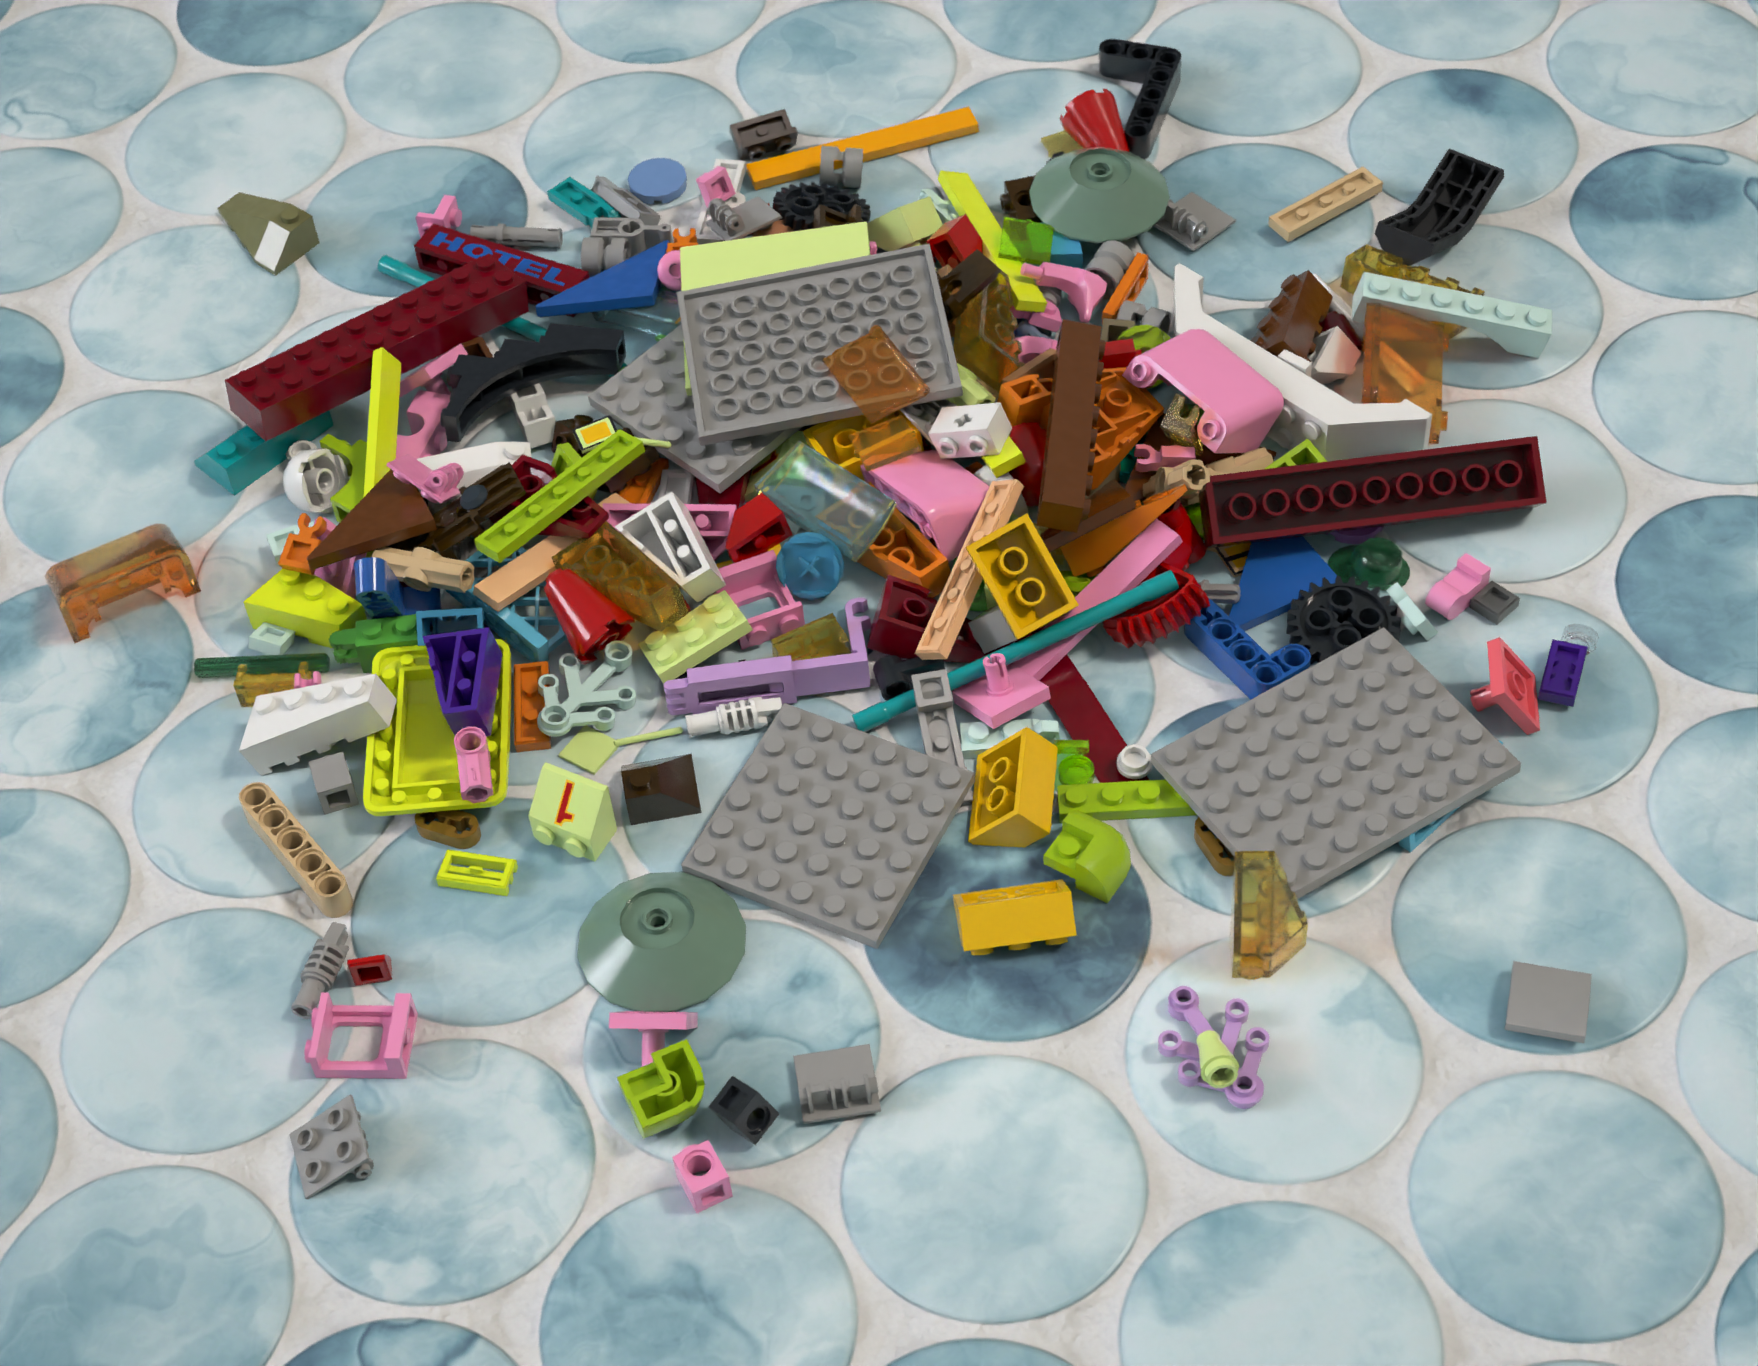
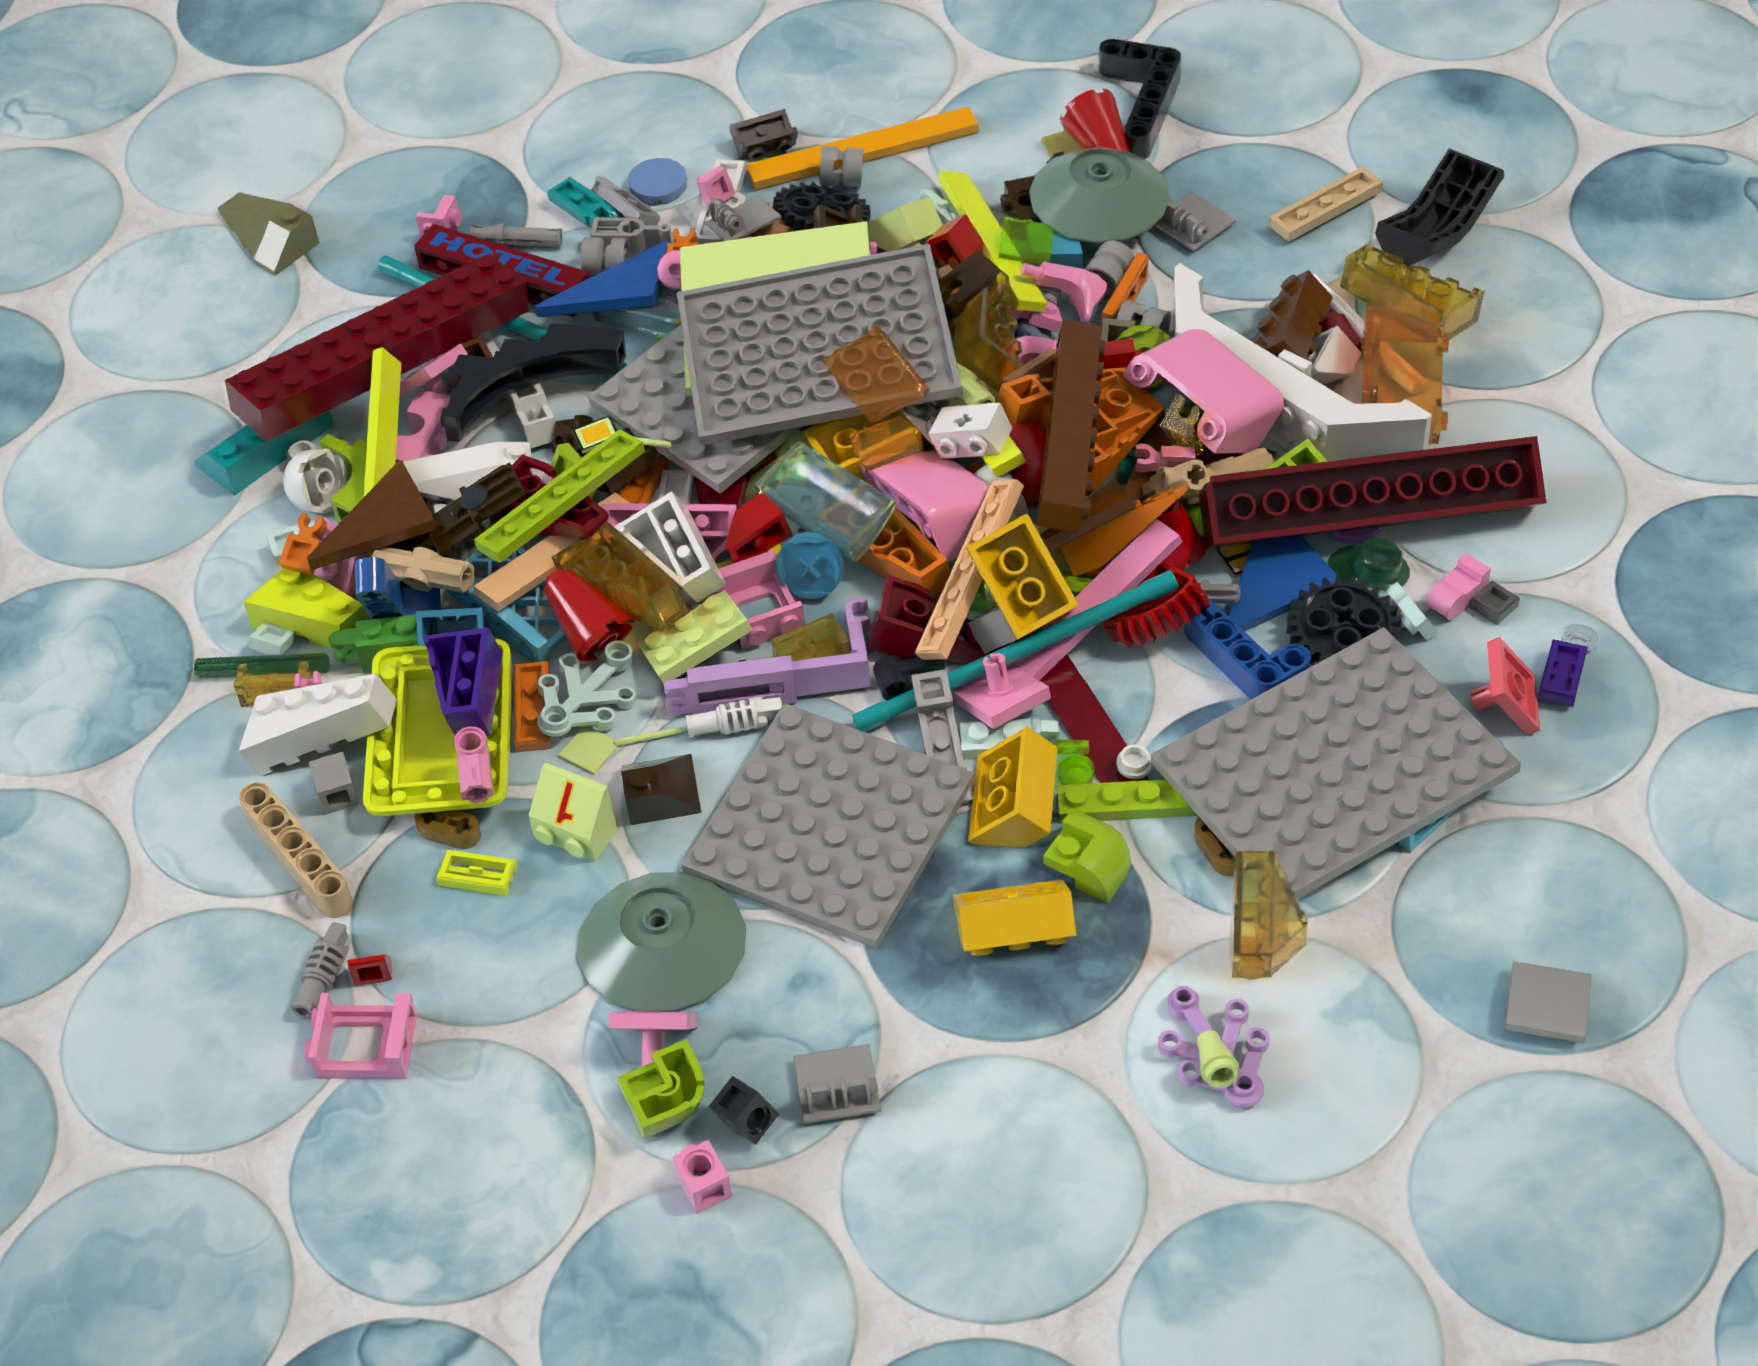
(117, 571): clear orange windscreen -> none
(331, 1147): light grey hinge -> none
(434, 485): bright pink hinge -> none
(1513, 325): light aqua arch -> none

